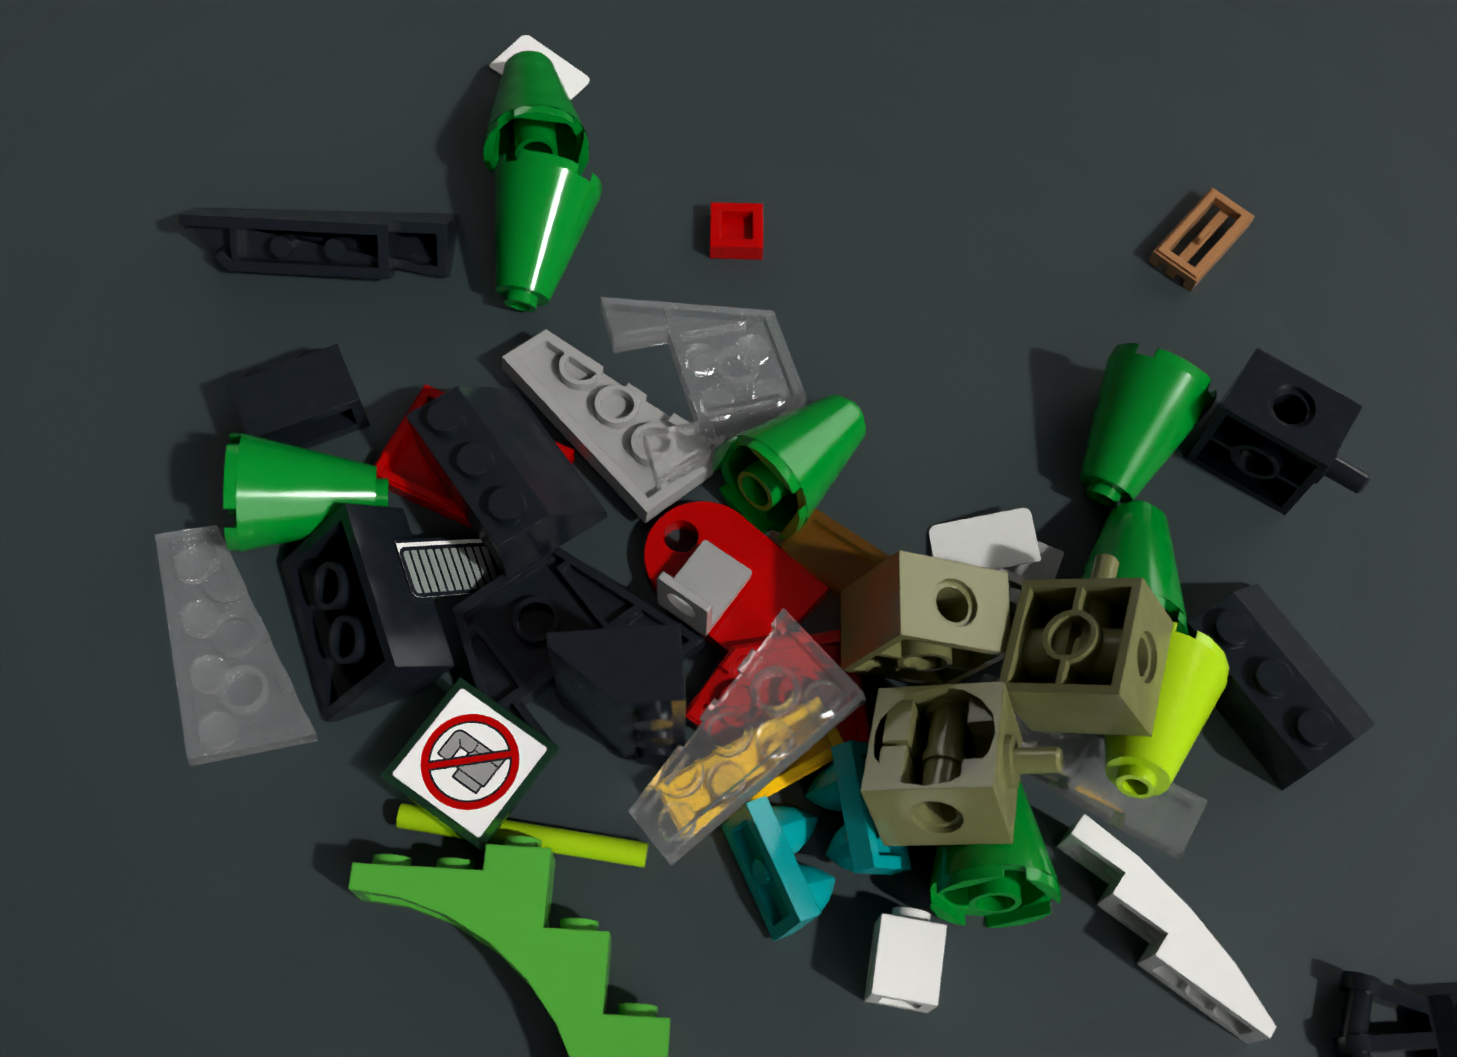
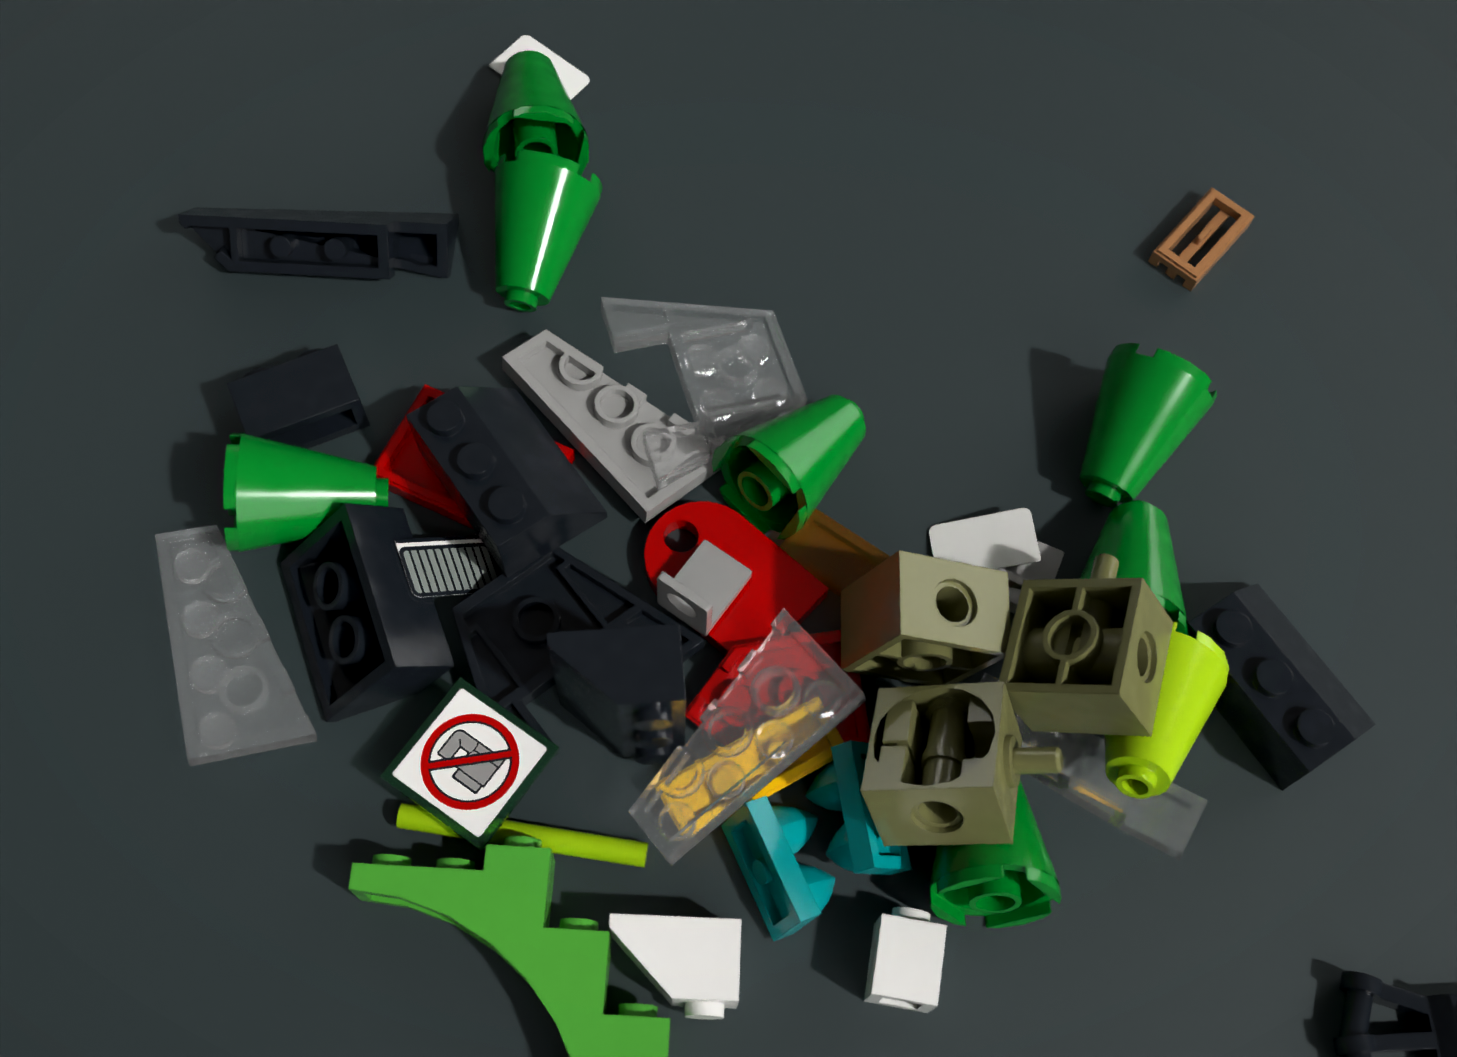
(685, 958): none -> white slope
(736, 231): red tile -> none
(1180, 946): white slope -> none
(1278, 434): black piece -> none

